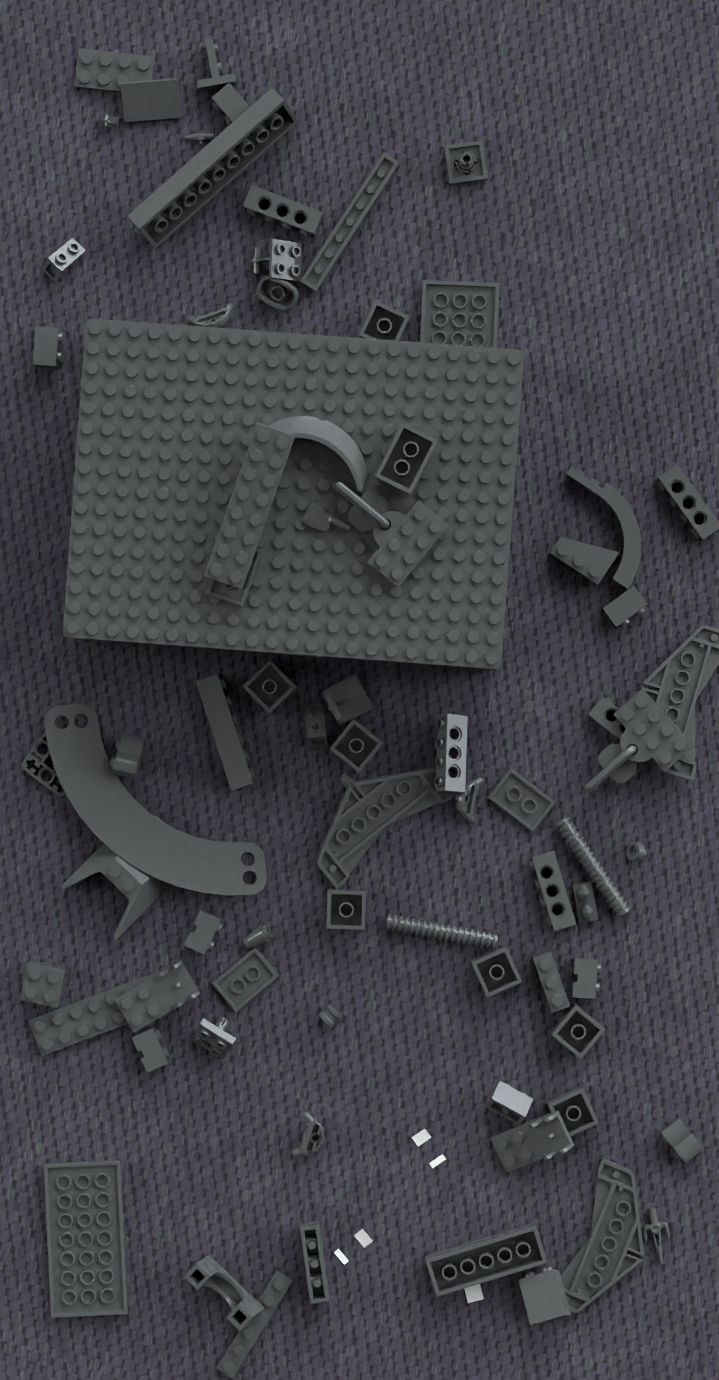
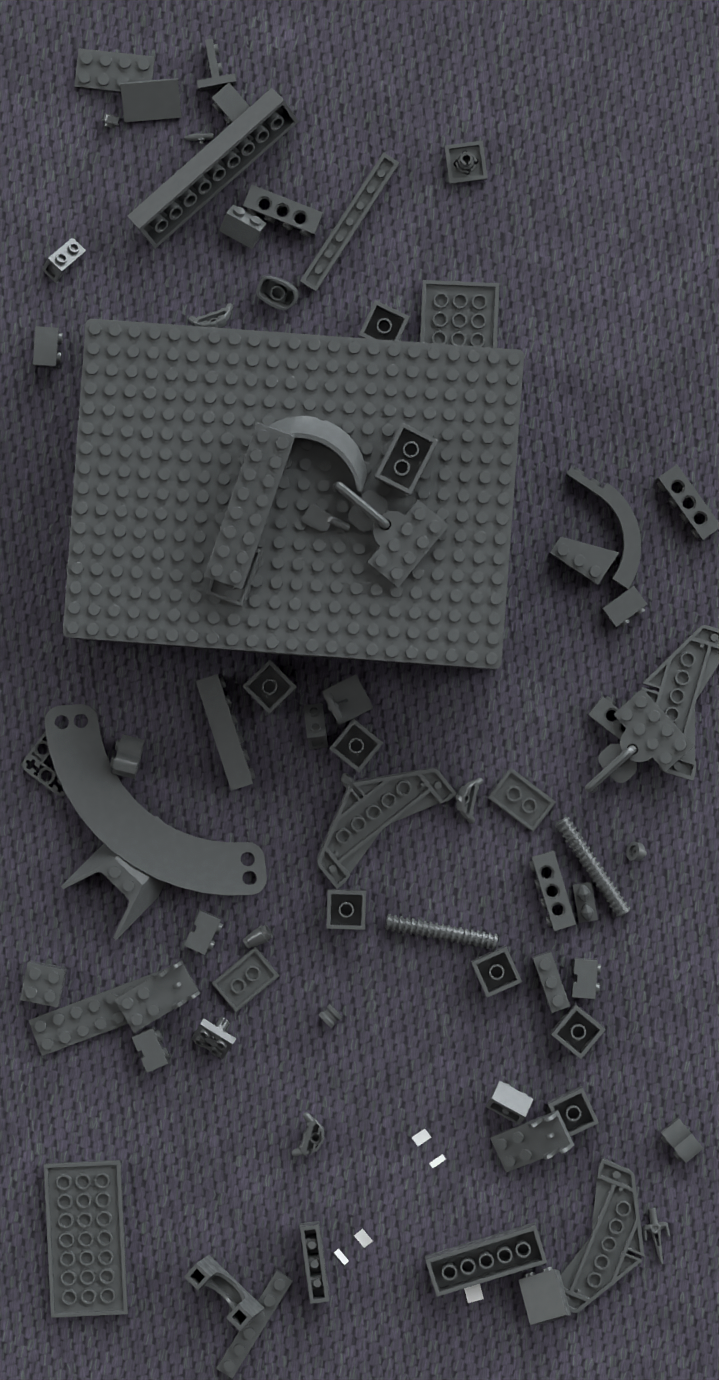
(242, 226): none -> dark grey brick
(283, 260): dark grey plate -> none
(458, 747): dark grey brick -> none

